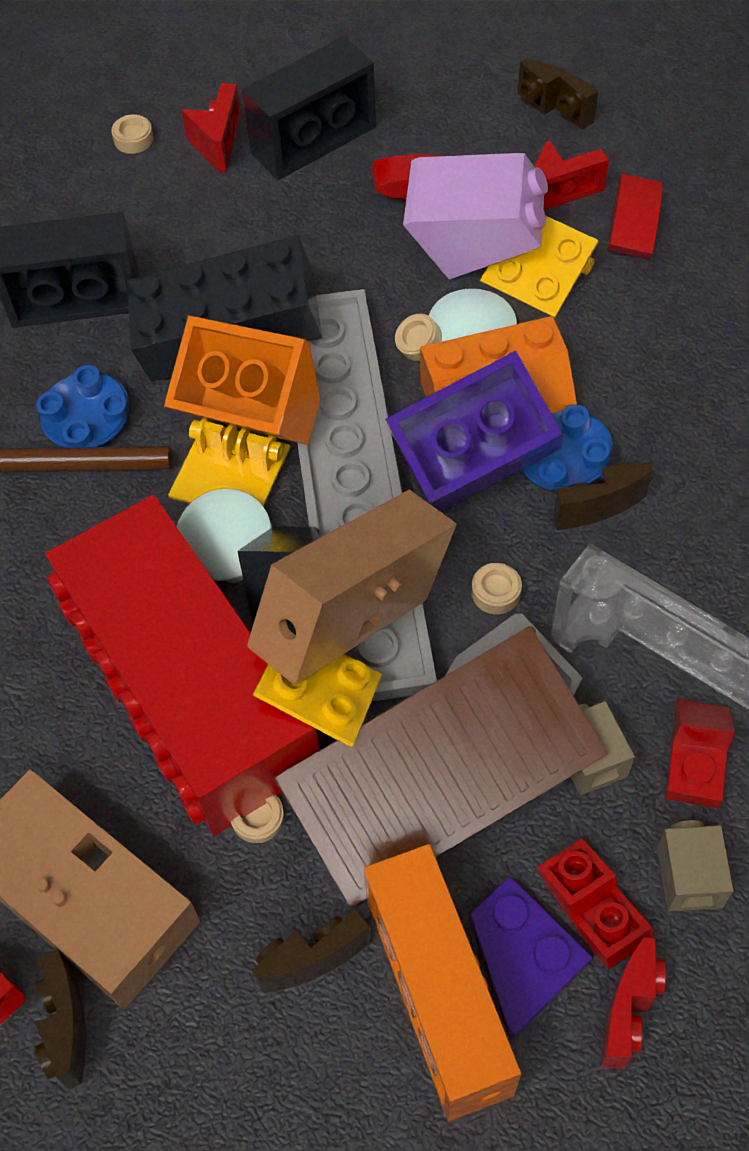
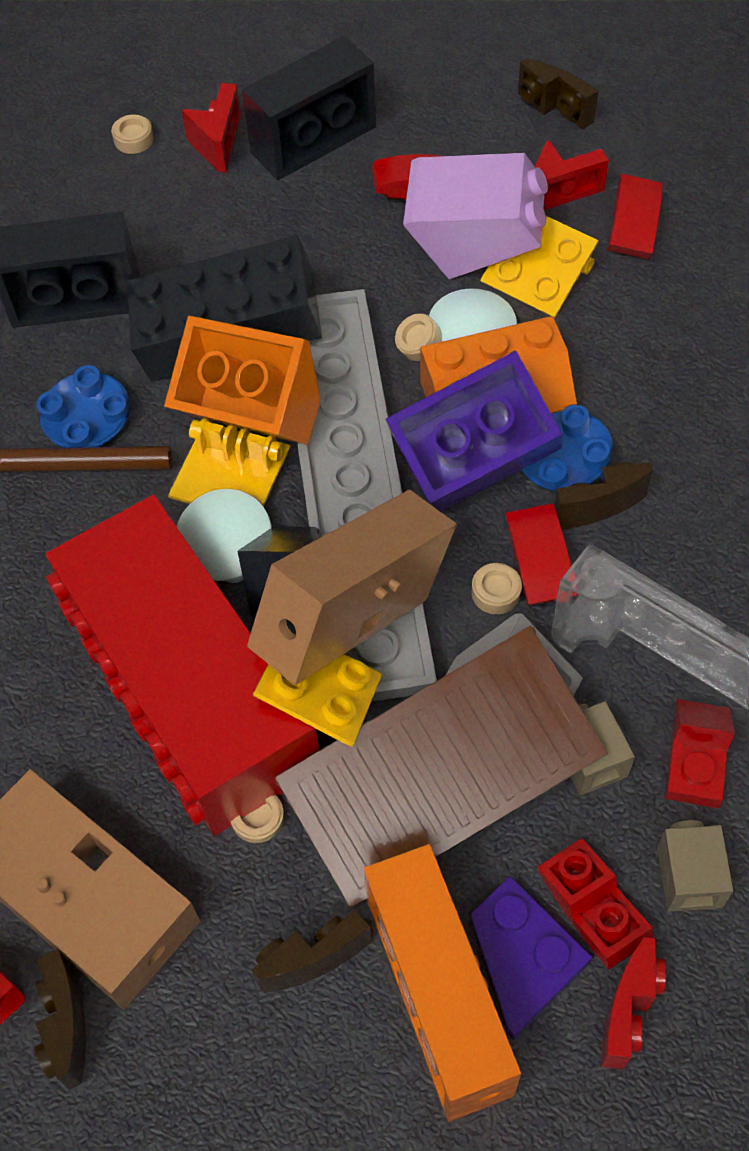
(539, 551): none -> red slope

